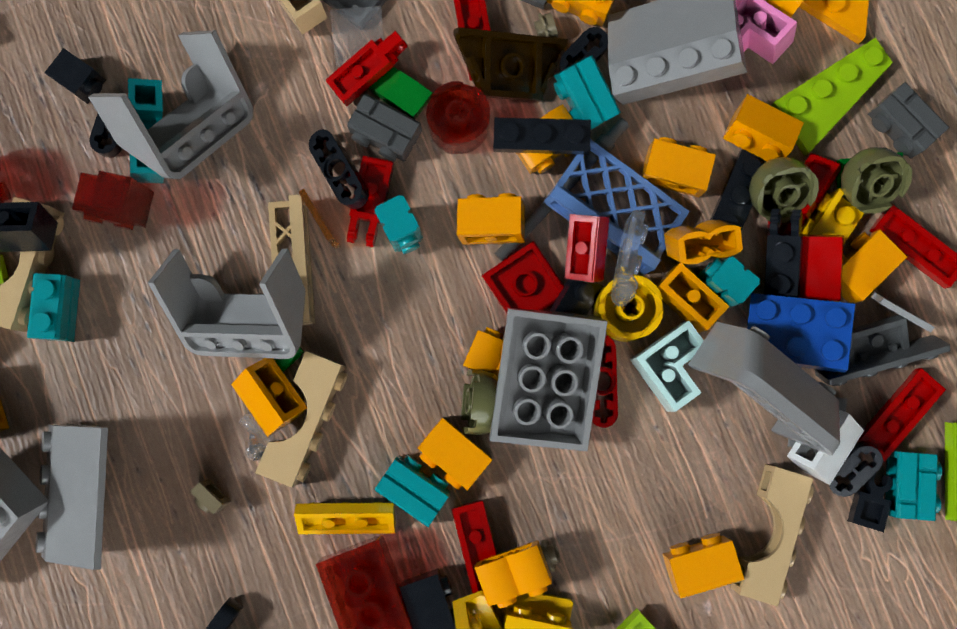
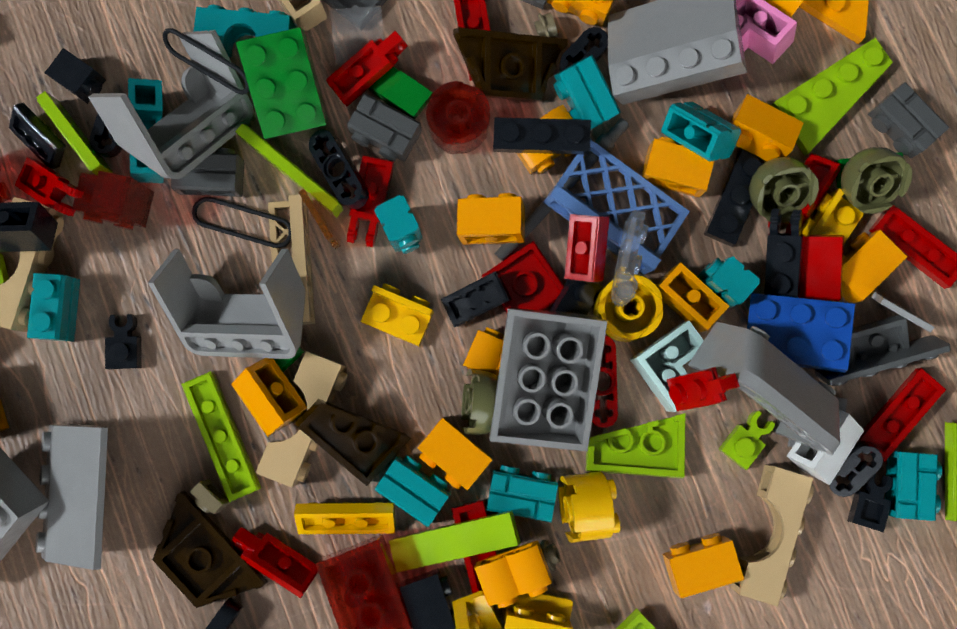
(36, 136): none -> black plate
(47, 186): none -> red hinge
(72, 133): none -> lime tile
(123, 349): none -> black plate
(202, 557): none -> dark brown wing
(209, 52): none -> black piece
(215, 176): none -> dark grey brick
(221, 436): none -> lime tile
(235, 24): none -> teal arch
(236, 234): none -> black piece
(257, 437): clear arm -> none
(276, 560): none -> red hinge
(282, 82): none -> green brick
(289, 170): none -> lime tile
(351, 439): none -> dark brown wing
(397, 314): none -> yellow bracket
(454, 541): none -> lime tile
(476, 299): none -> black plate
(523, 494): none -> teal brick
(588, 506): none -> yellow brick
(641, 450): none -> lime wing
(700, 388): none -> red hinge
(701, 131): none -> teal brick
(707, 239): light orange brick -> none
(744, 444): none -> lime plate

